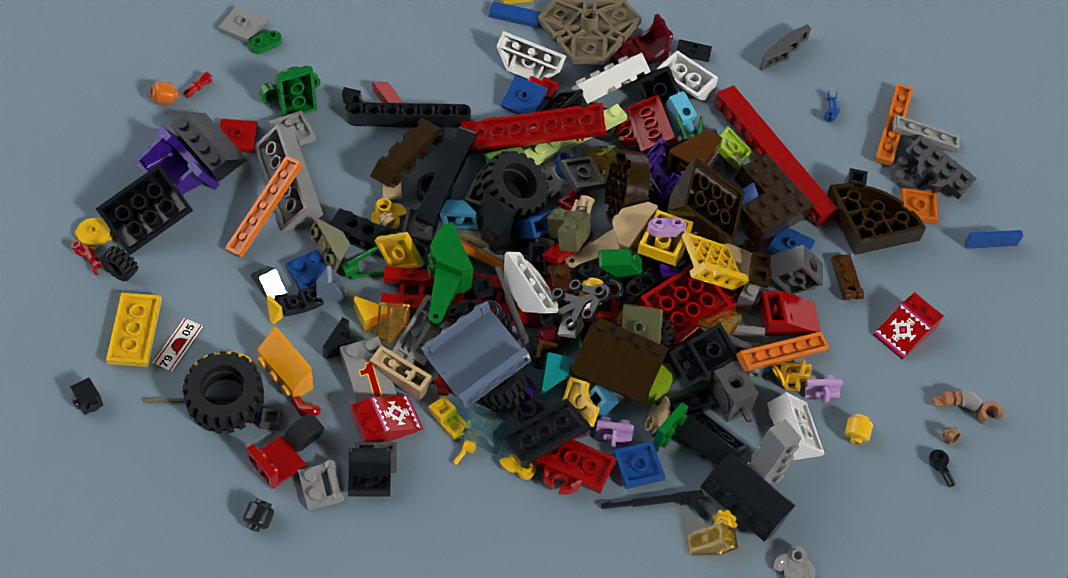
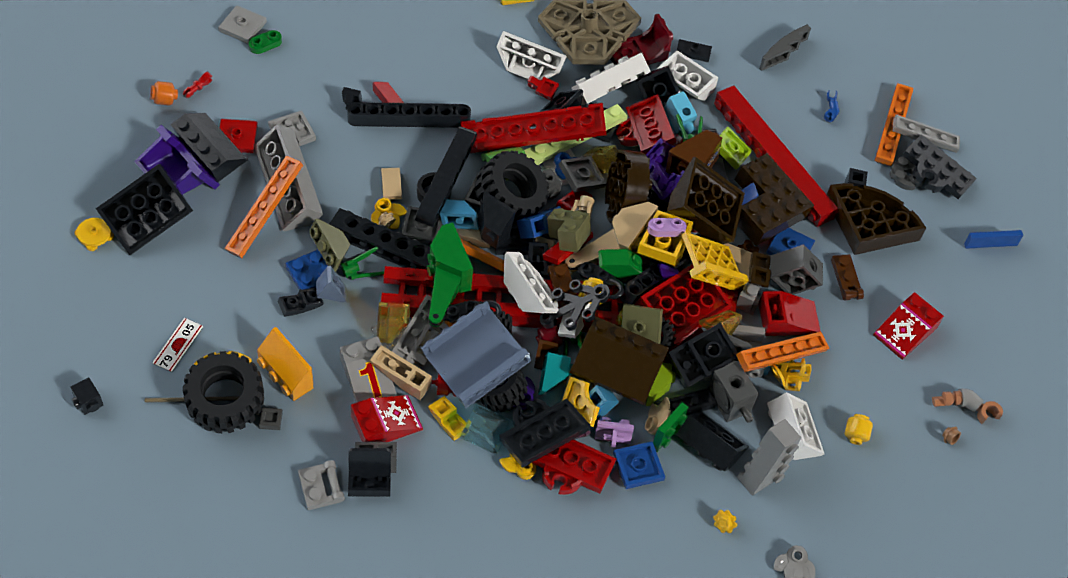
(88, 253): red arm -> none
(119, 263): black tyre -> none
(134, 330): yellow plate -> none
(258, 515): black head -> none
(269, 282): slope -> none
(274, 310): yellow slope -> none
(275, 461): red bracket -> none
(293, 89): green piece -> none
(304, 409): red arm -> none
(304, 432): black tyre -> none
(337, 339): black slope -> none
(366, 312): yellow slope -> none
(399, 250): yellow tile -> none
(403, 155): dark brown brick -> none
(469, 447): yellow hand -> none
(482, 288): black tile -> none
(514, 14): blue tile -> none
(523, 96): blue plate -> none
(523, 339): dark grey piece -> none
(684, 498): black piece -> none
(712, 540): clear yellow slope -> none
(748, 496): black slope -> none
(823, 388): lavender hips -> none
(922, 203): orange tile -> none
(939, 460): black plate -> none

